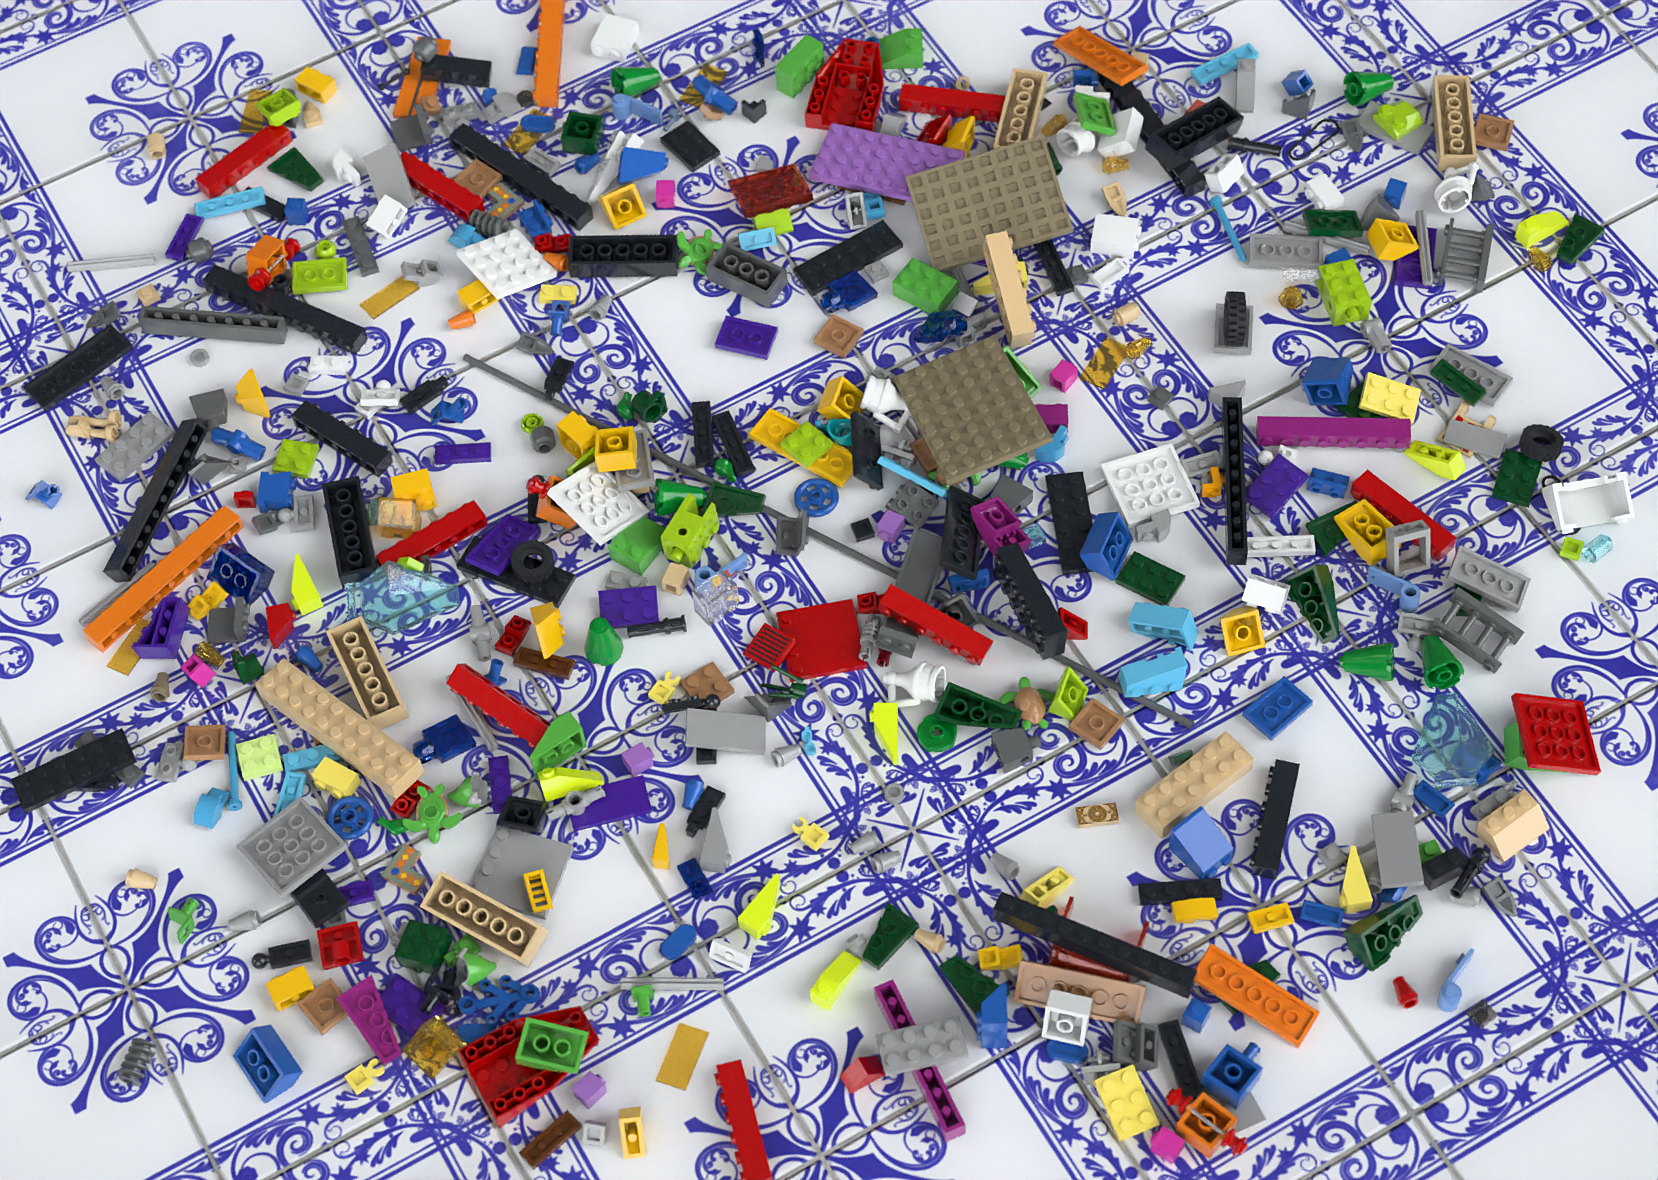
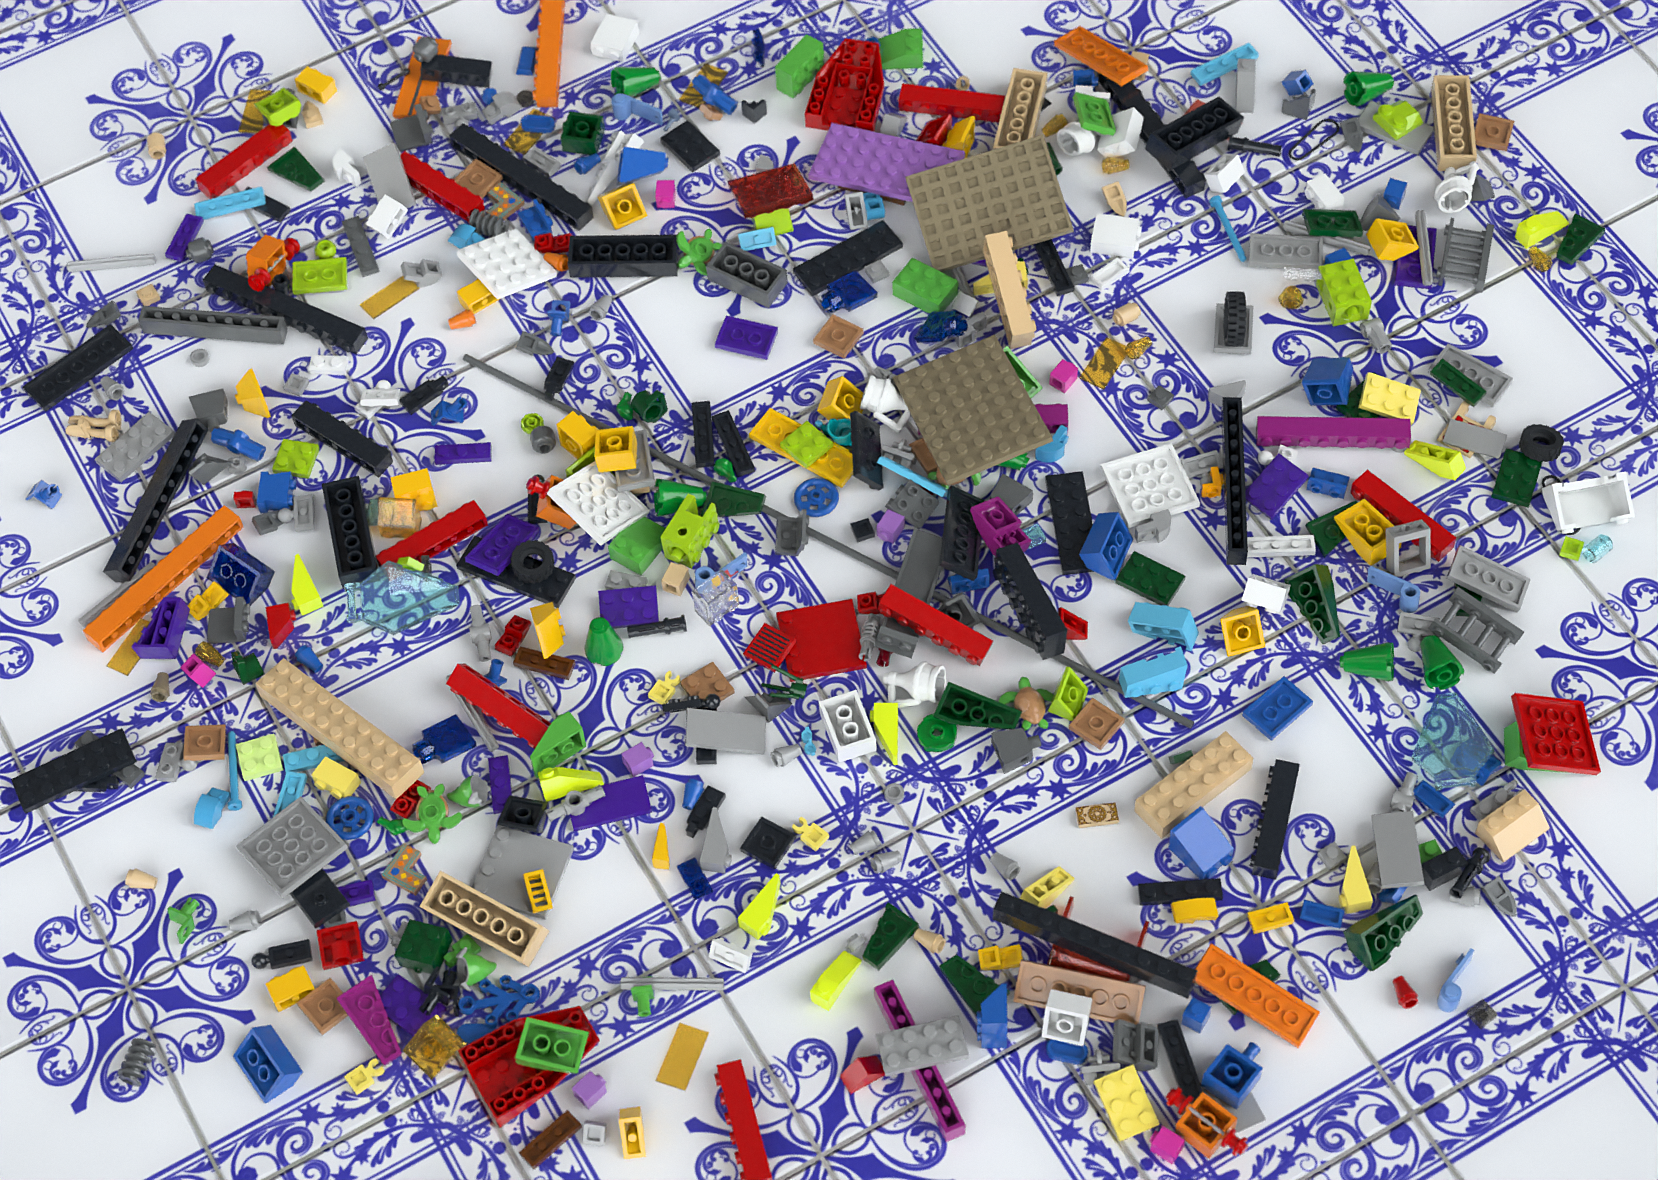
(296, 211): blue brick -> none
(367, 673): tan brick -> none
(558, 292): light yellow plate -> none
(678, 942): blue tile -> none
(768, 842): none -> black plate
(847, 726): none -> white brick

